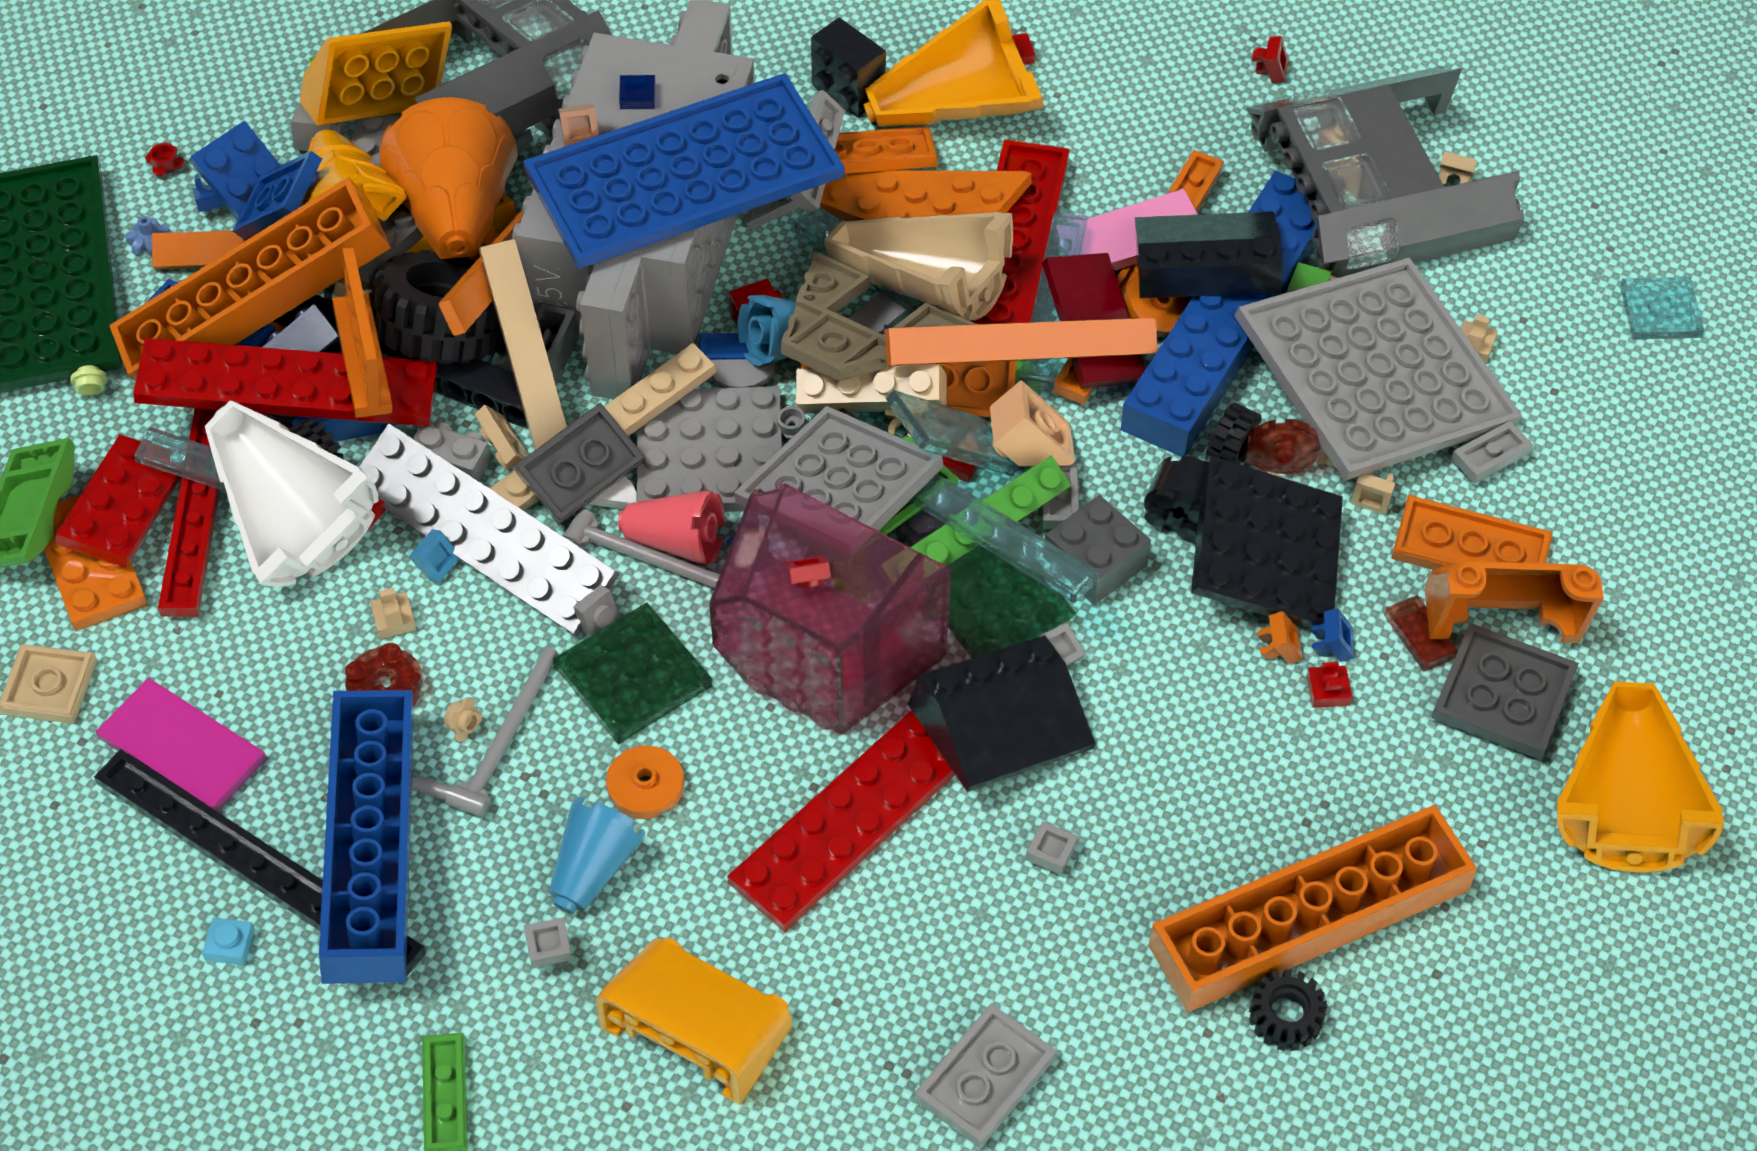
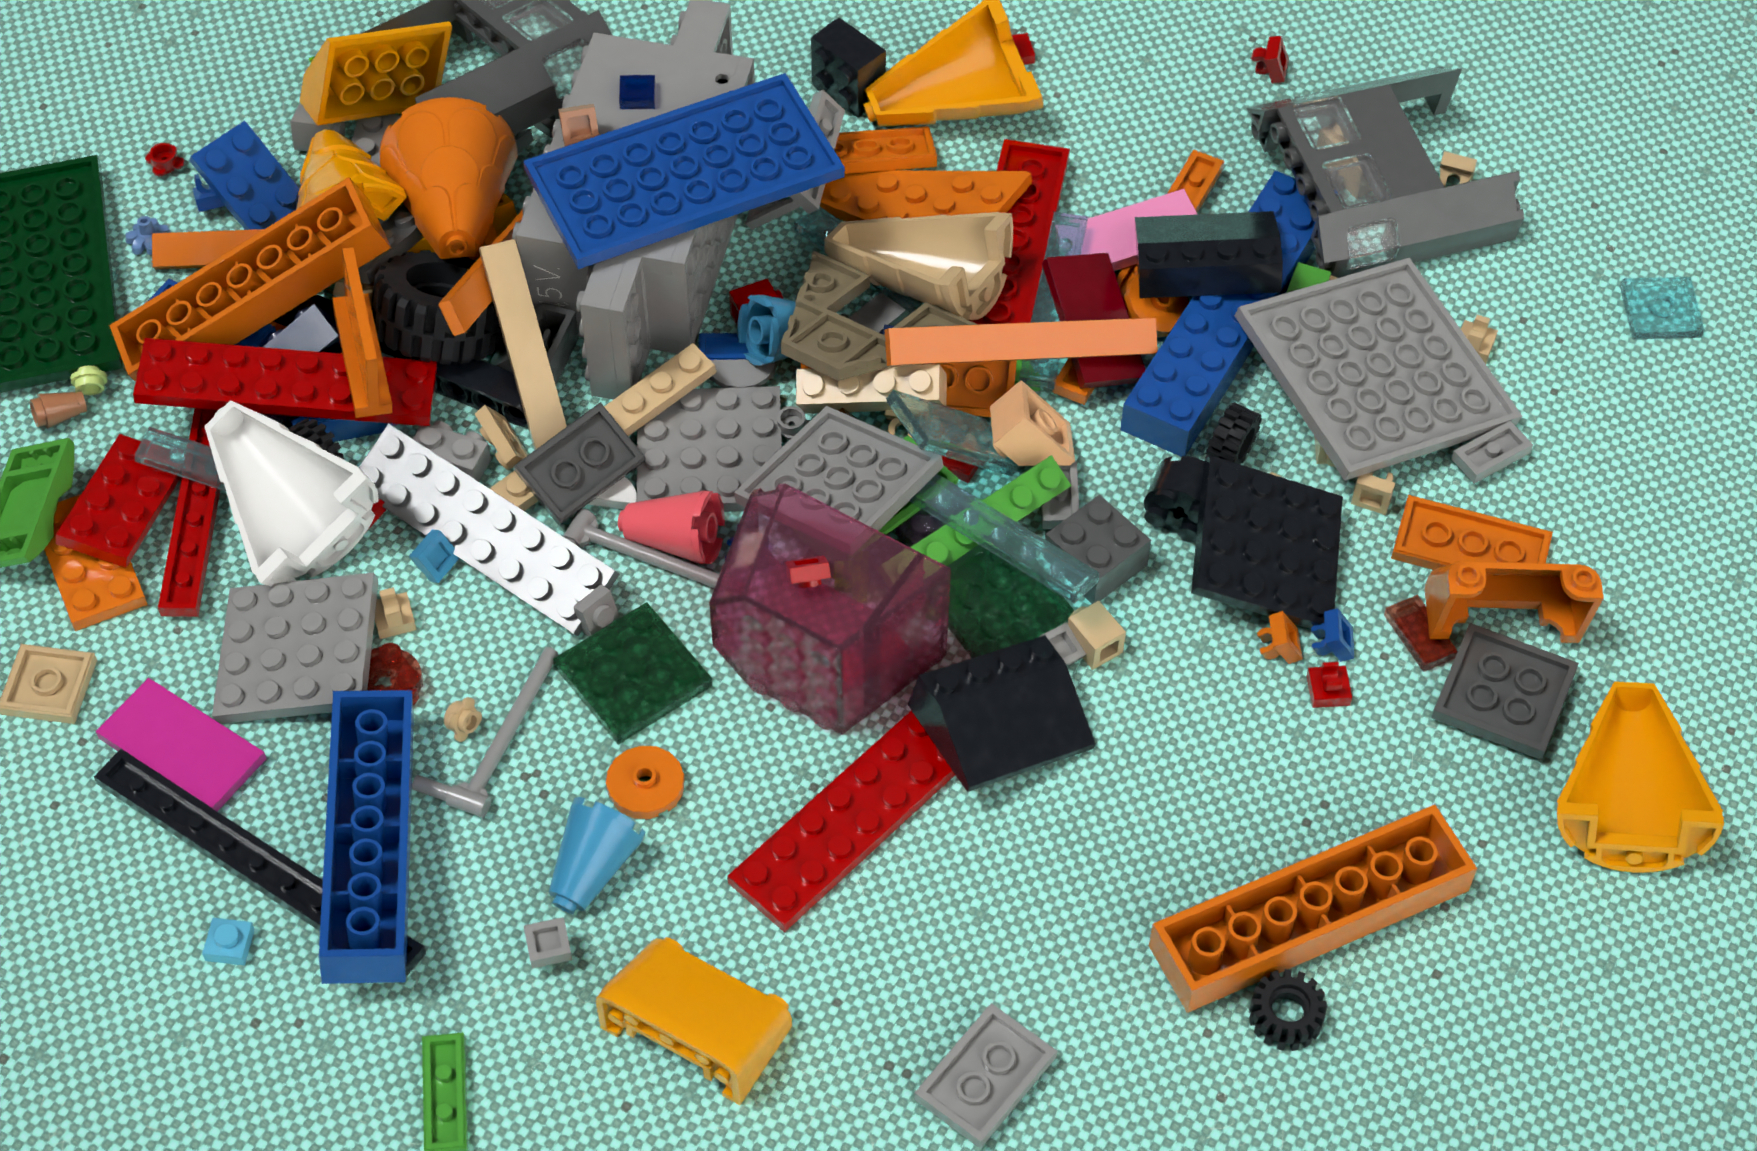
(55, 408): none -> nougat cone
(278, 194): blue plate -> none
(294, 647): none -> light grey plate
(1051, 848): light grey plate -> none
(1097, 633): none -> tan brick
(1283, 446): clear red plate -> none

